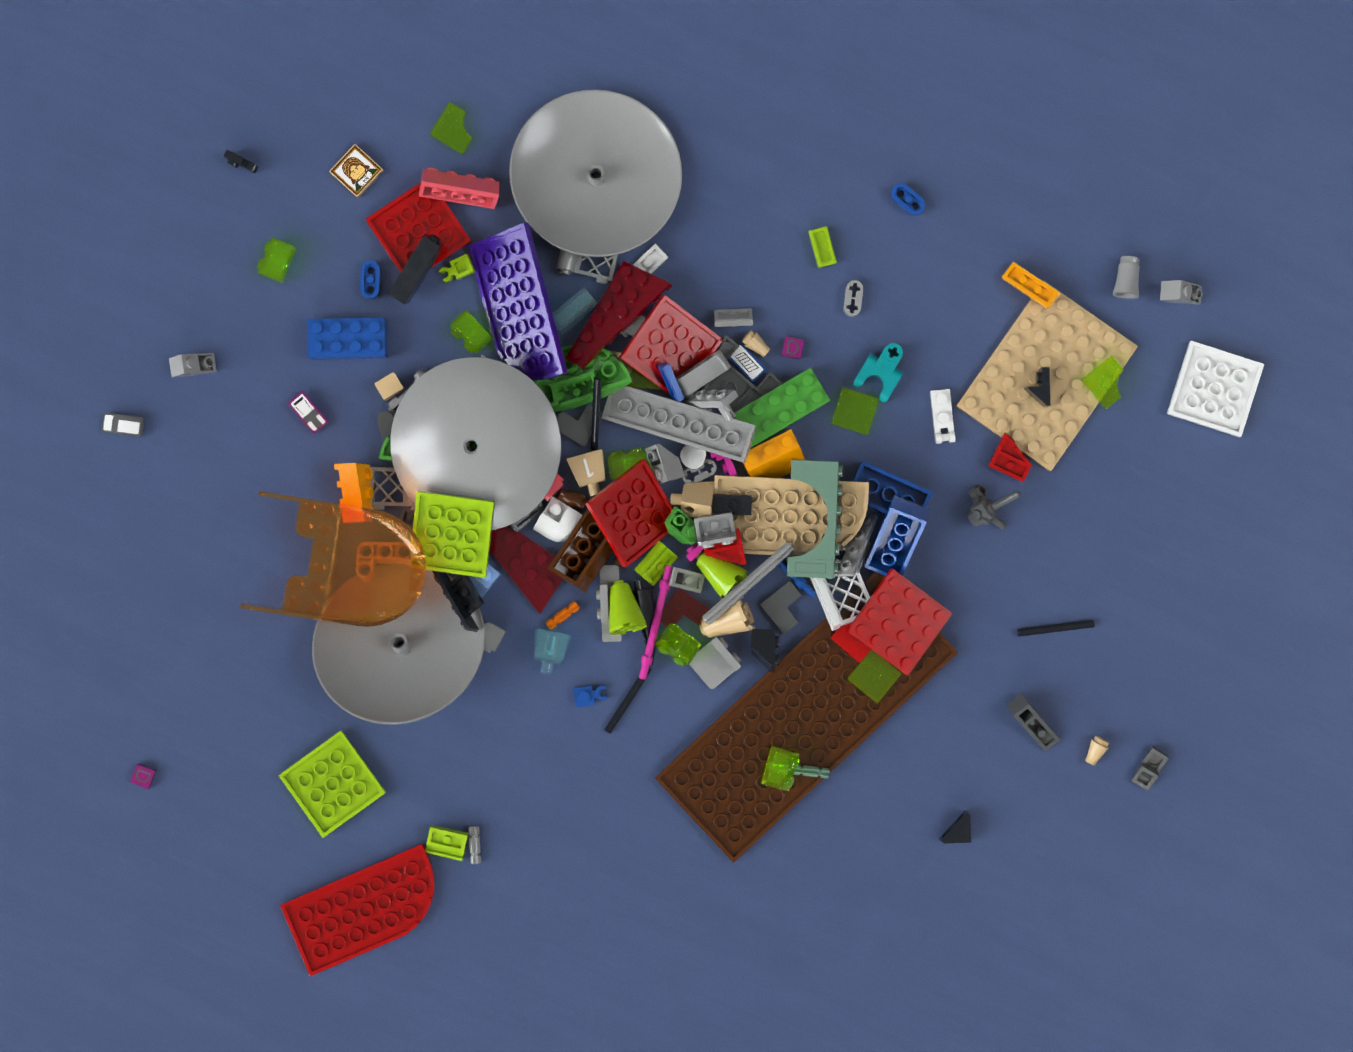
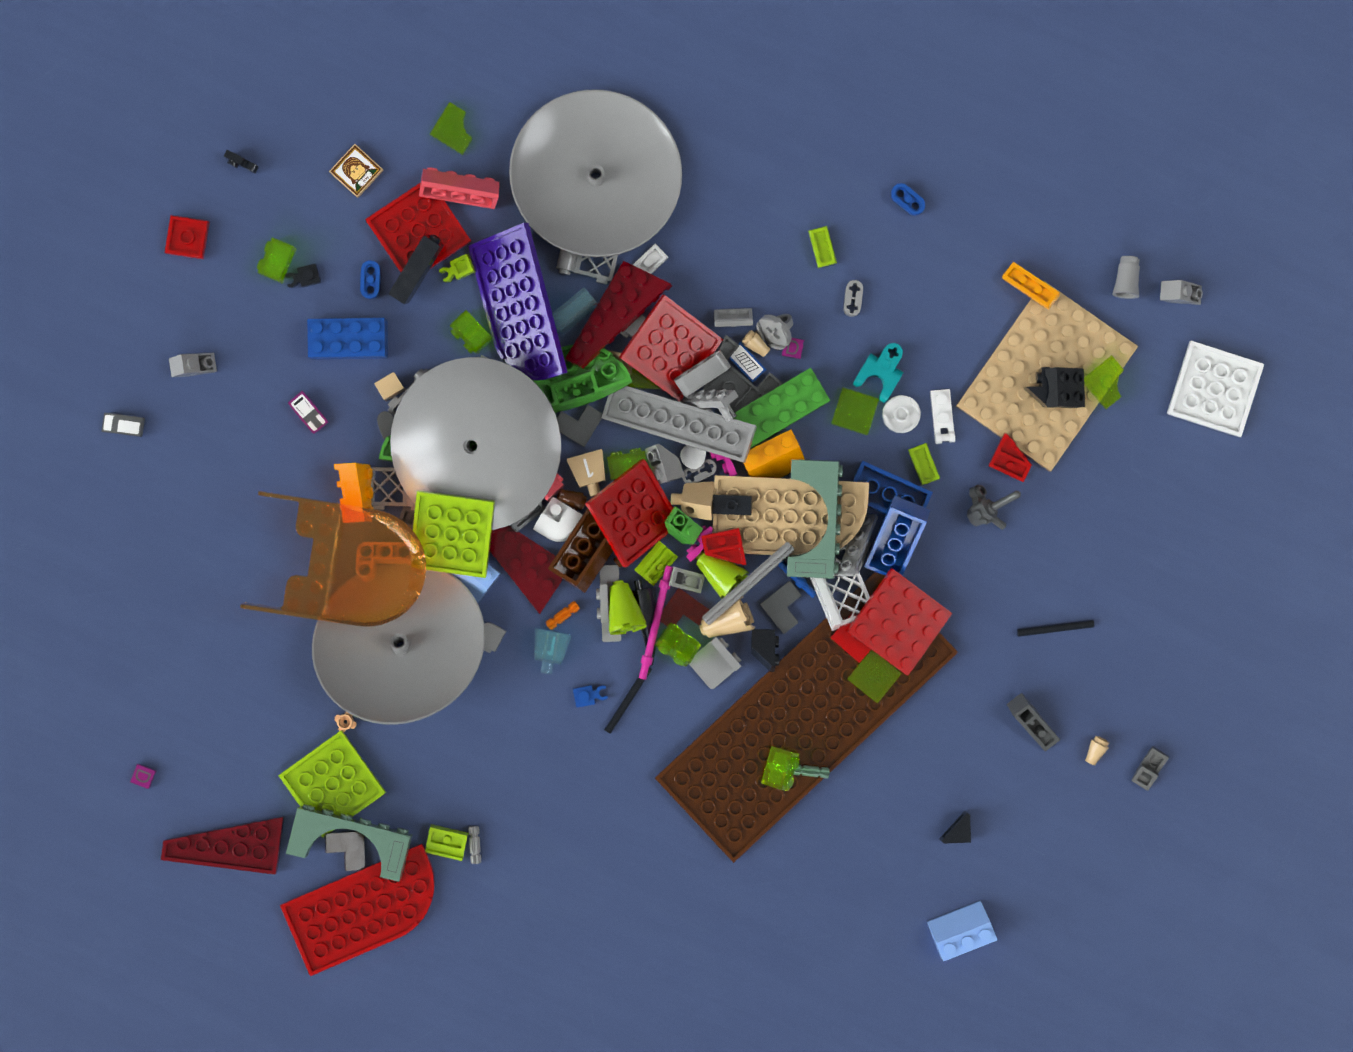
(187, 237): none -> red plate
(240, 847): none -> dark red wing
(306, 275): none -> black plate
(340, 722): none -> light nougat plate
(351, 844): none -> tile
(390, 843): none -> sand green arch
(462, 597): black bracket -> none
(595, 413): black bar -> none
(670, 381): blue tile -> none
(715, 529): light grey bracket -> none
(775, 330): none -> light grey tile
(901, 414): none -> white tile
(923, 464): none -> lime plate
(961, 931): none -> light blue slope
(1065, 387): none -> black brick

